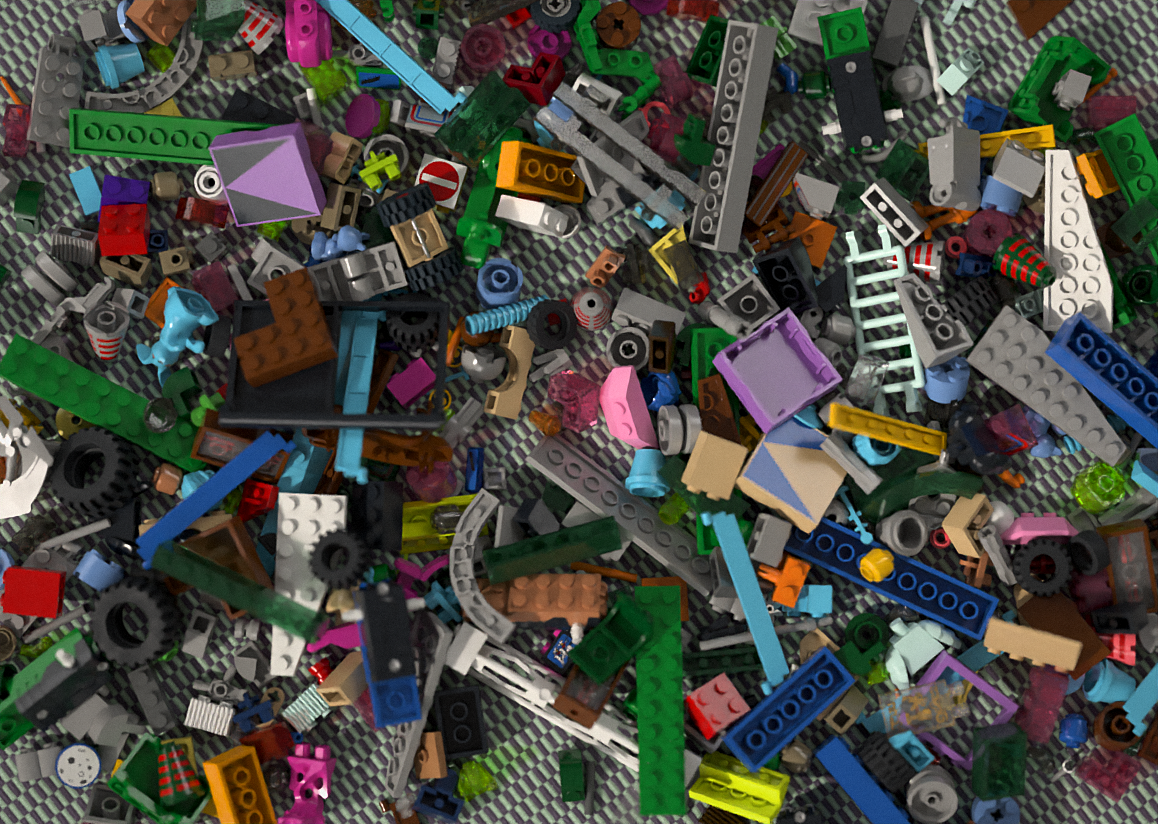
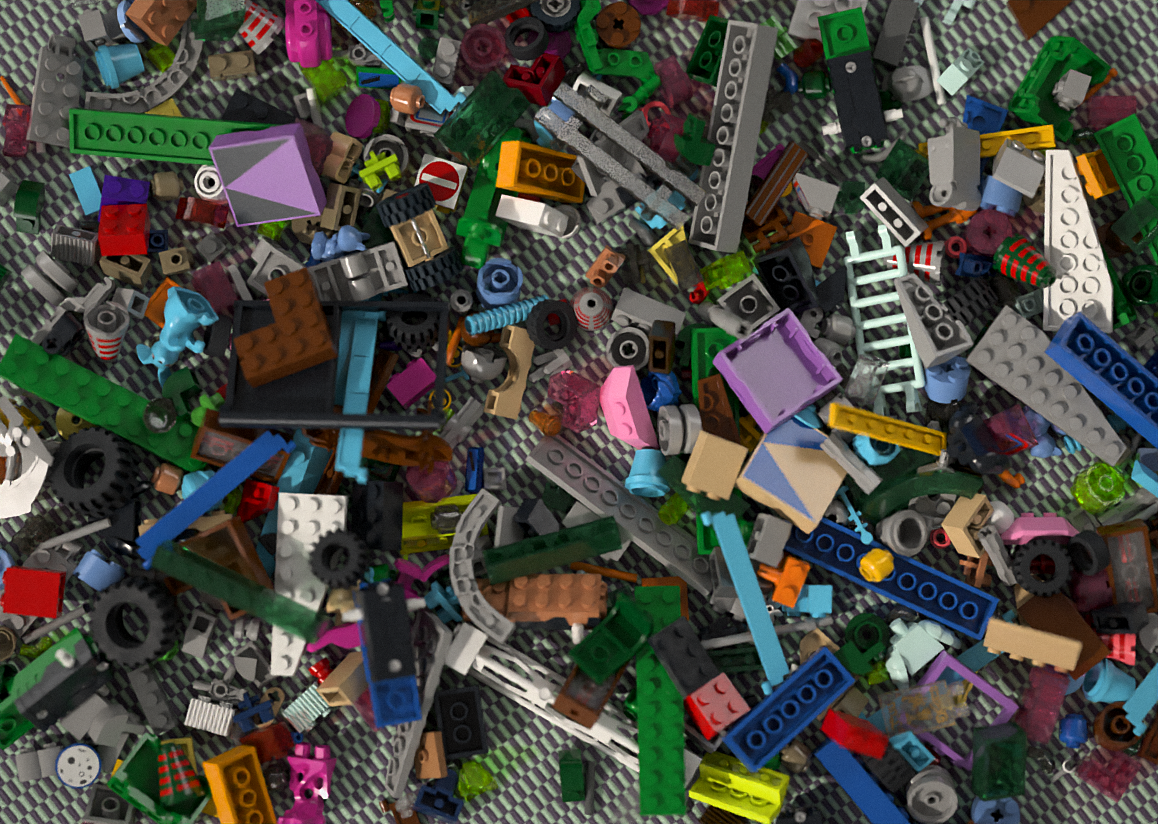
(64, 335): none -> black piece
(407, 98): none -> nougat head
(464, 308): none -> light grey brick
(530, 51): none -> black tyre
(557, 653): brick -> none
(683, 656): none -> black plate
(725, 271): none -> clear neon green brick
(808, 52): none -> clear red brick
(854, 733): none -> red brick

